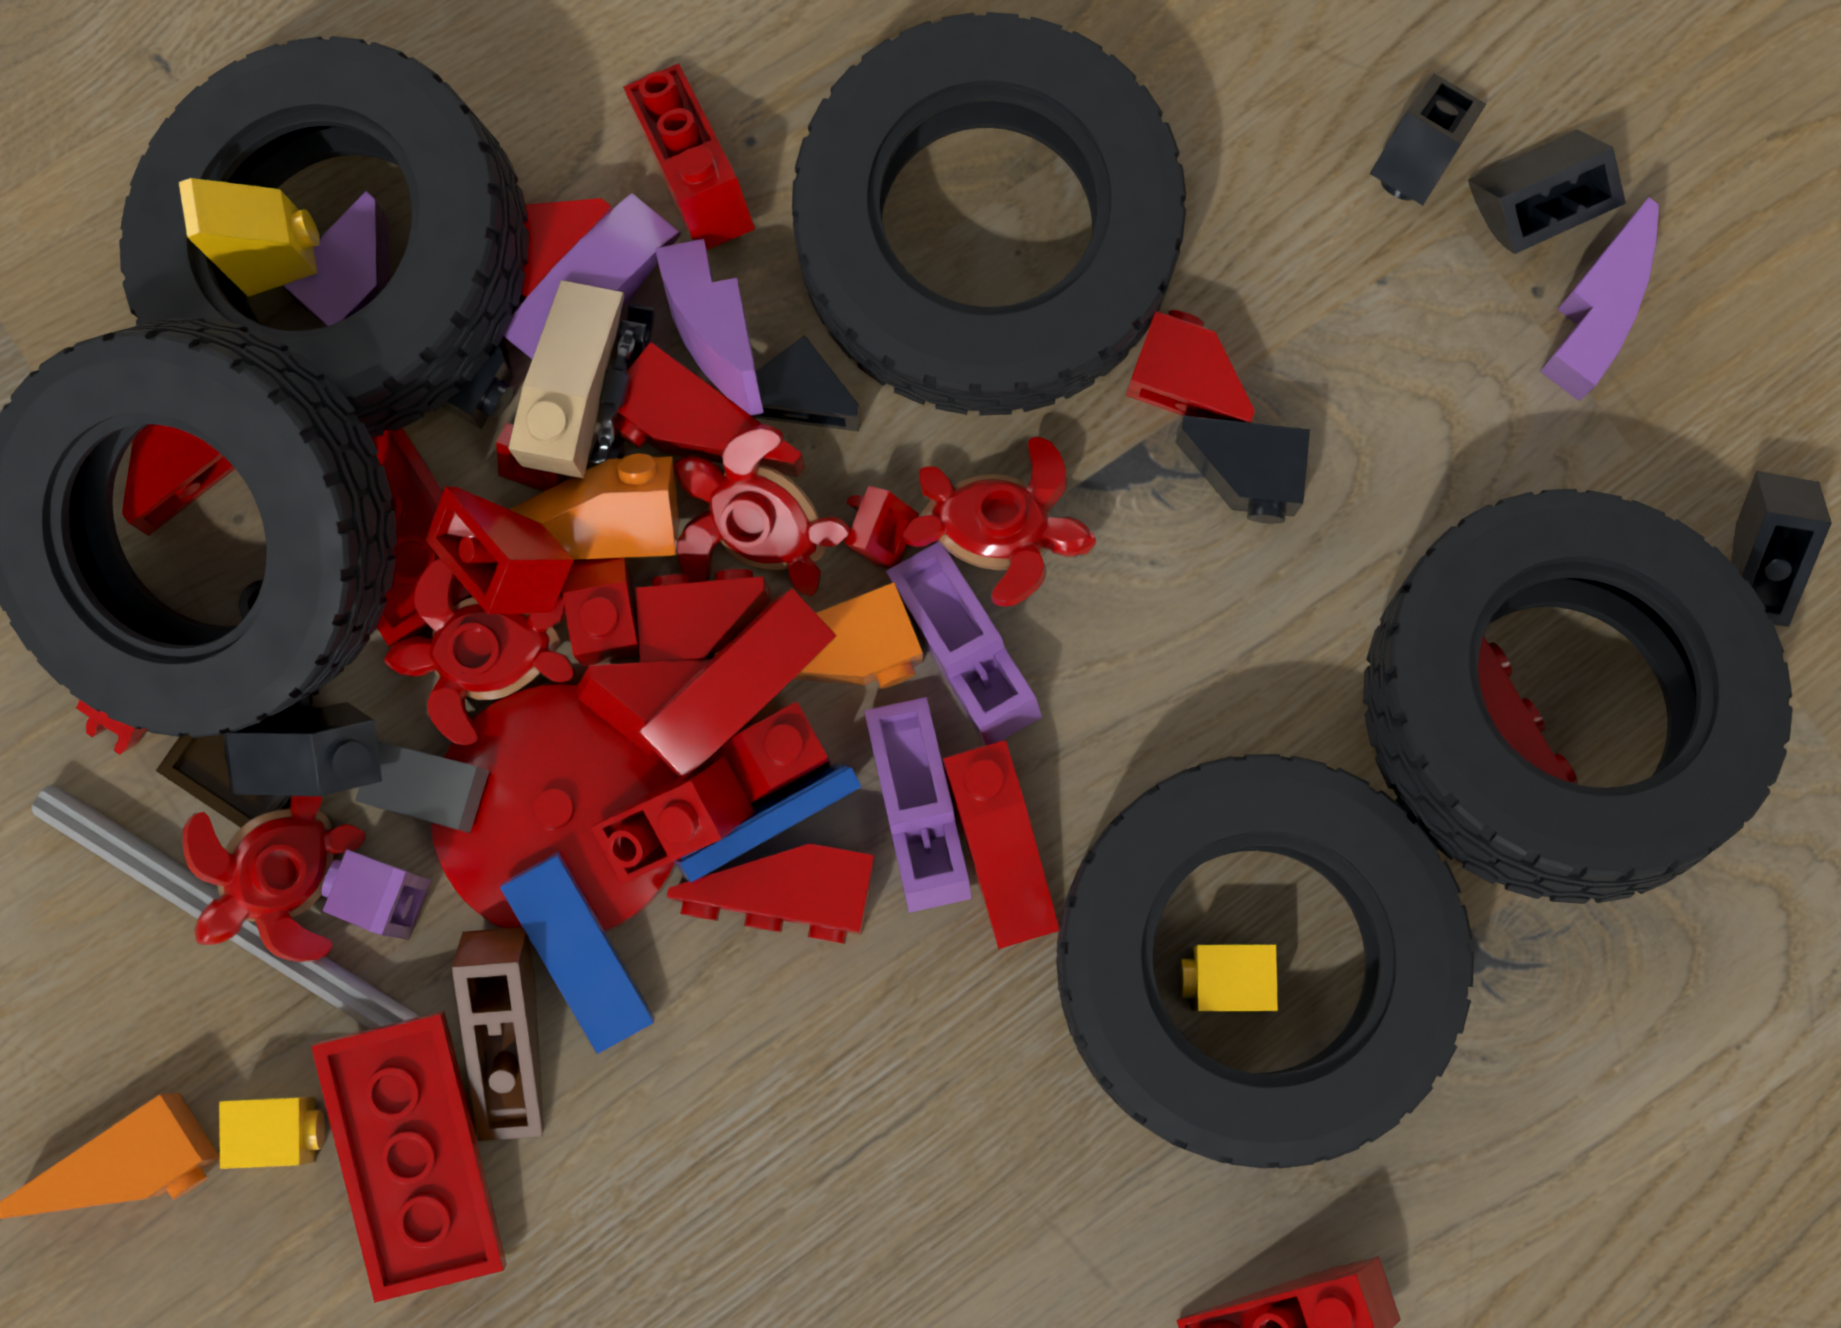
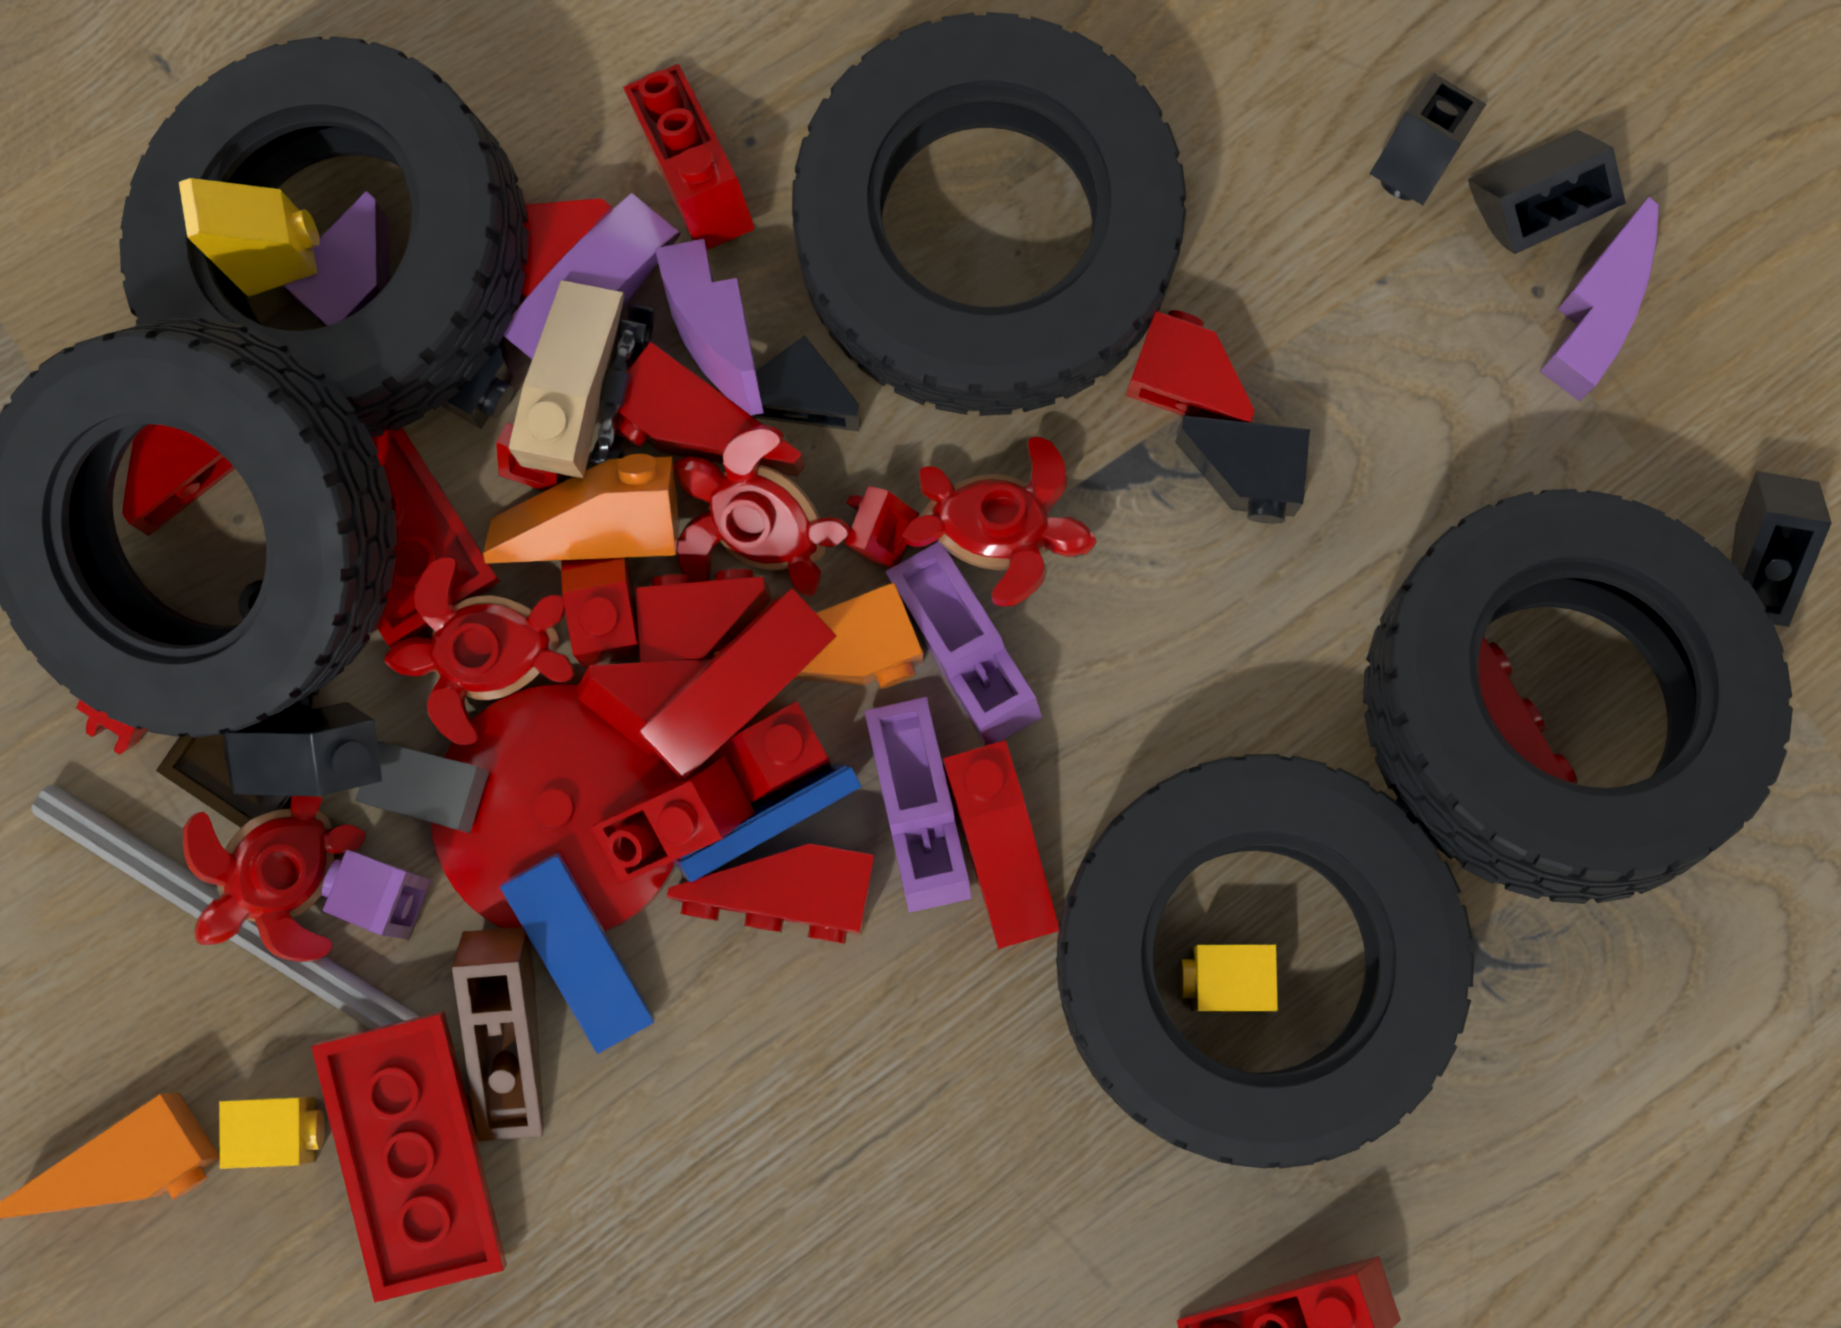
(498, 554): red slope -> none

